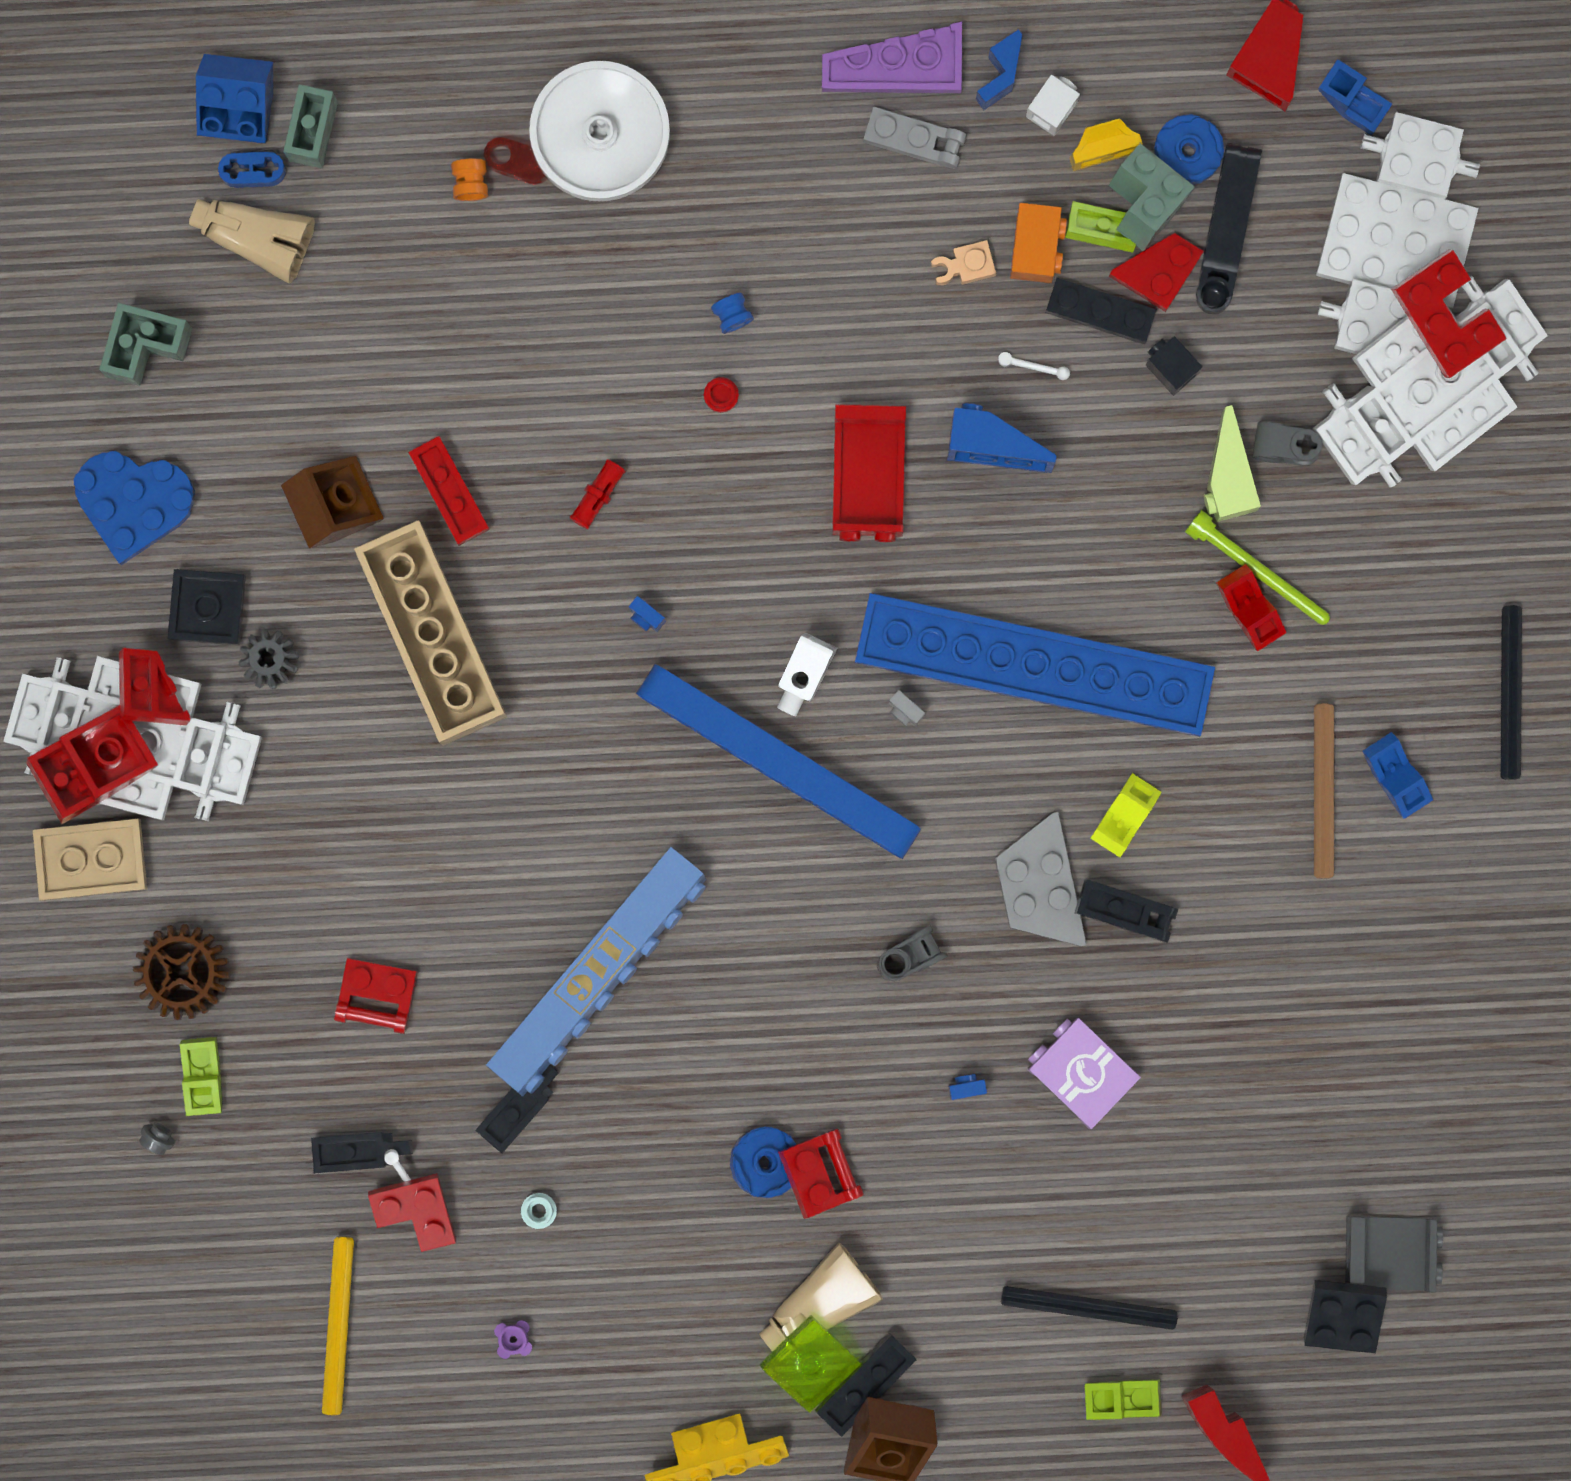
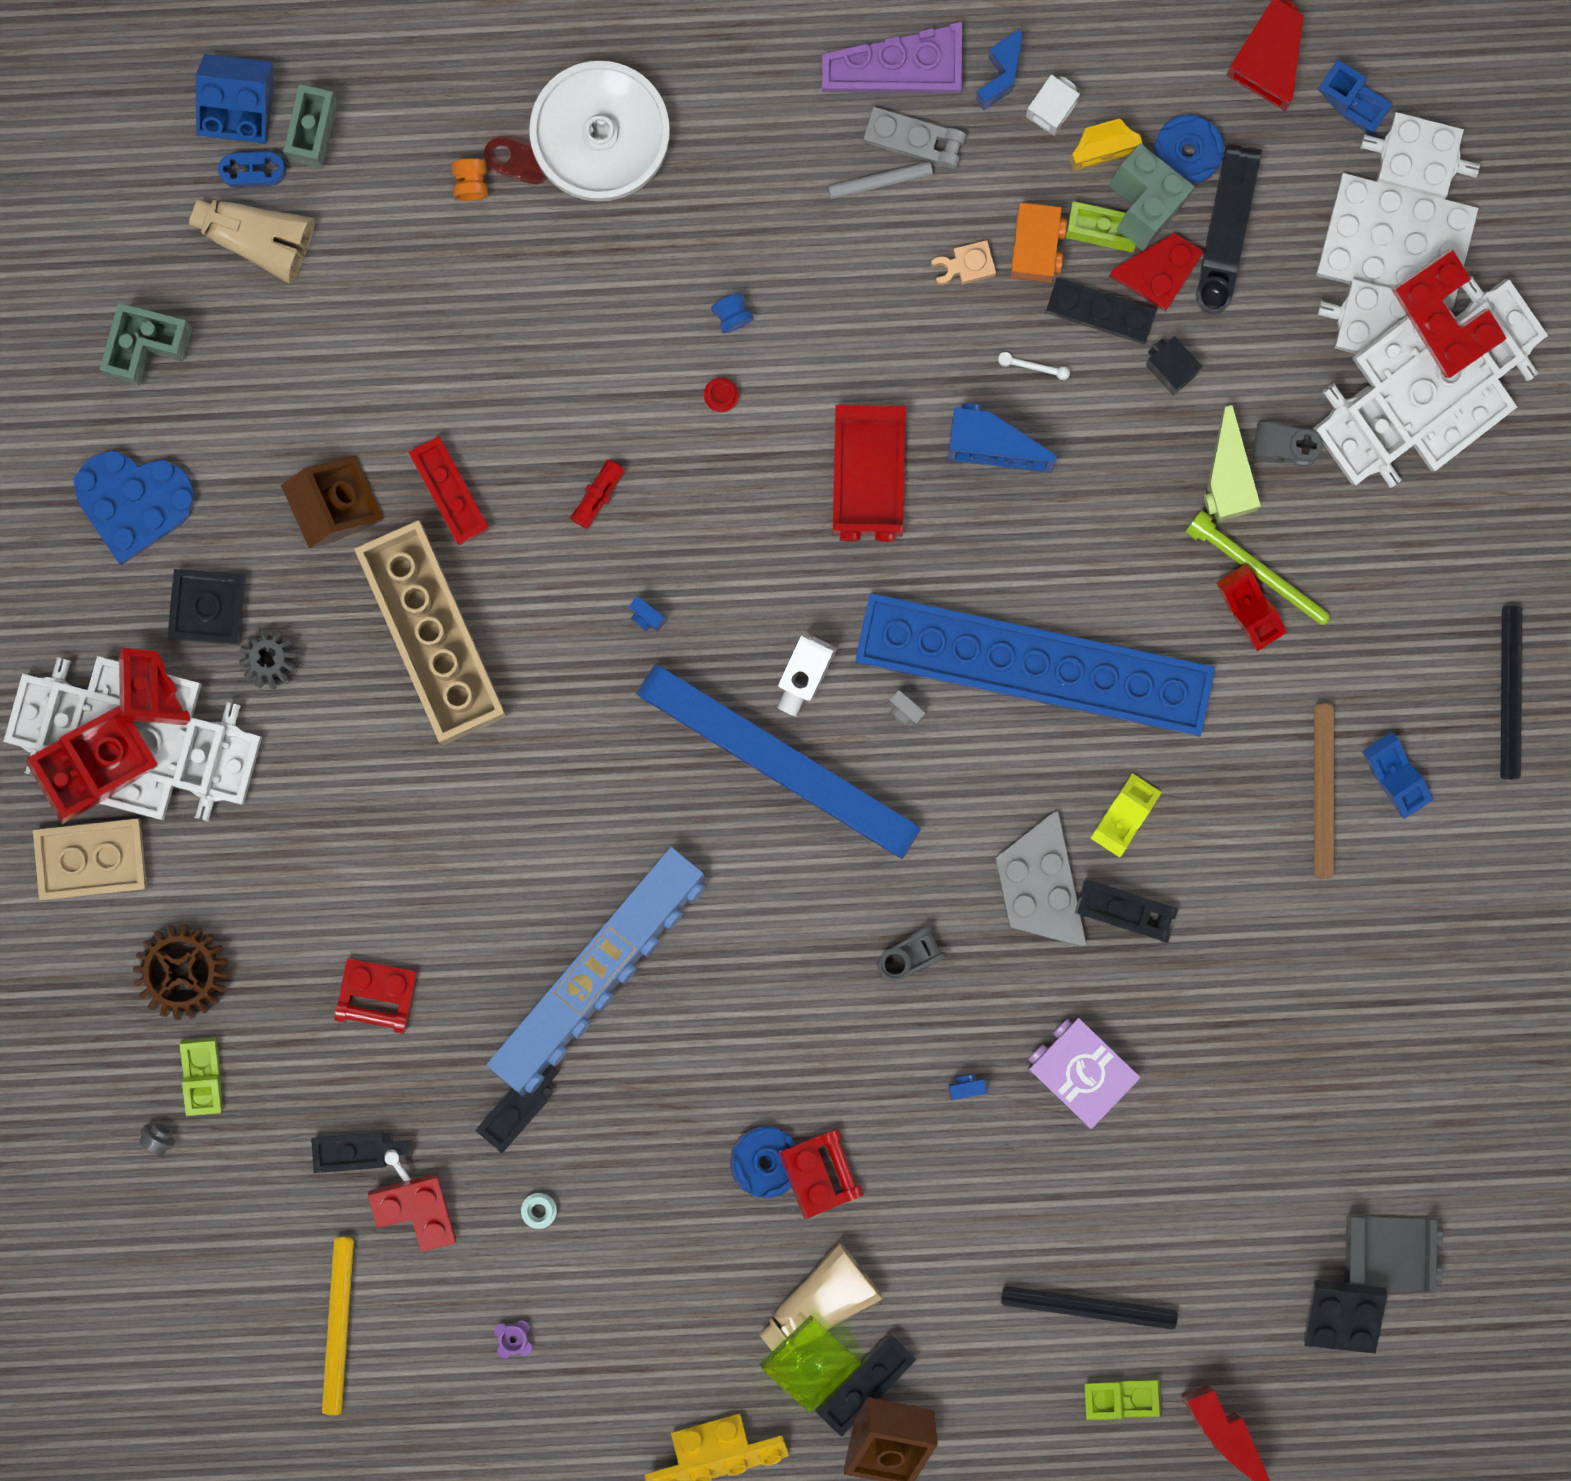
(880, 180): none -> light grey bar

